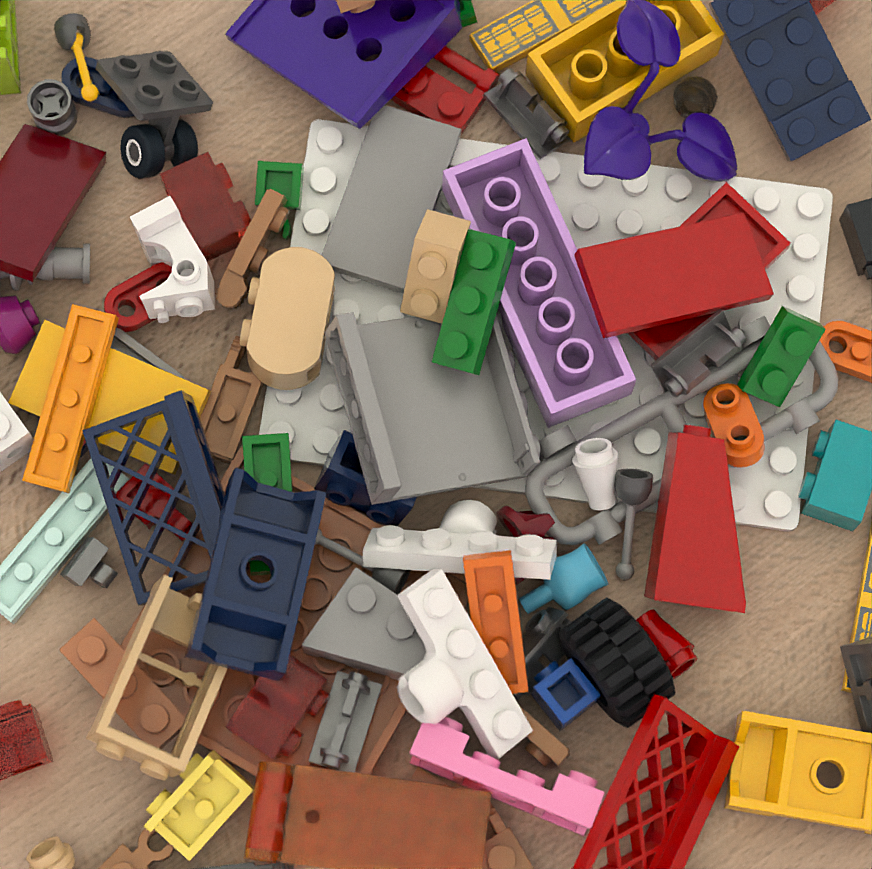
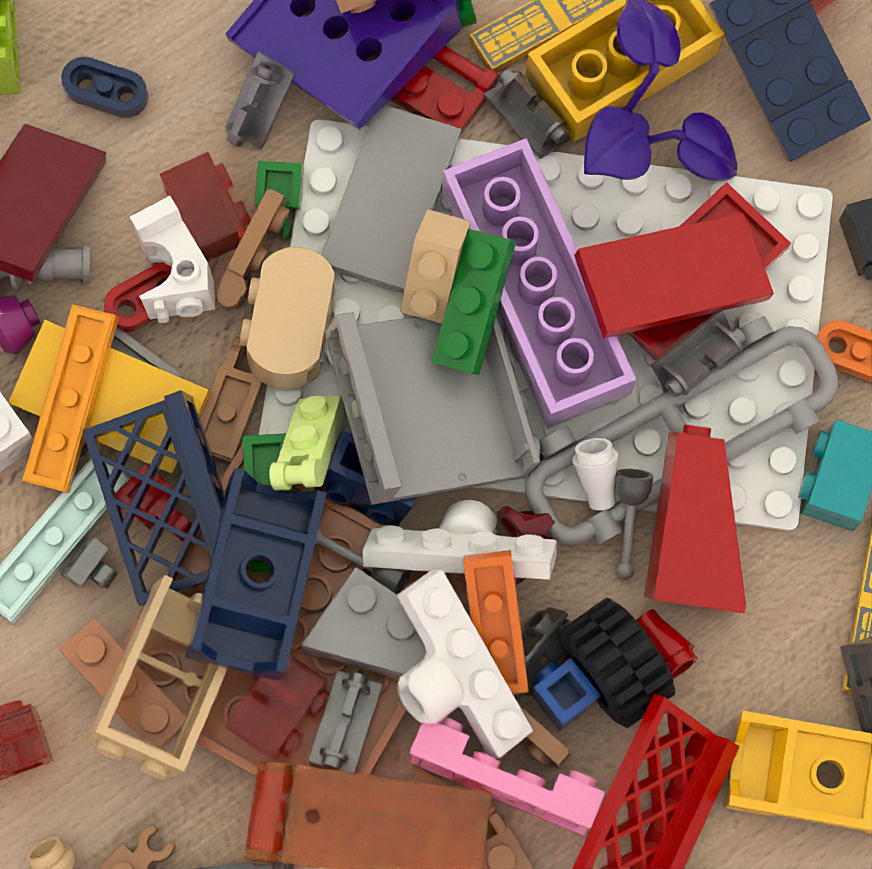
(52, 98): flat silver wheel -> none
(68, 38): hinge -> none
(156, 91): dark grey plate -> none
(199, 804): light yellow bracket -> none
(258, 102): none -> flat silver hinge
(308, 443): none -> yellowish green plate
(571, 581): medium azure piece -> none
(695, 96): clear smoke plate -> none
(733, 421): orange plate -> none
(781, 356): green plate -> none

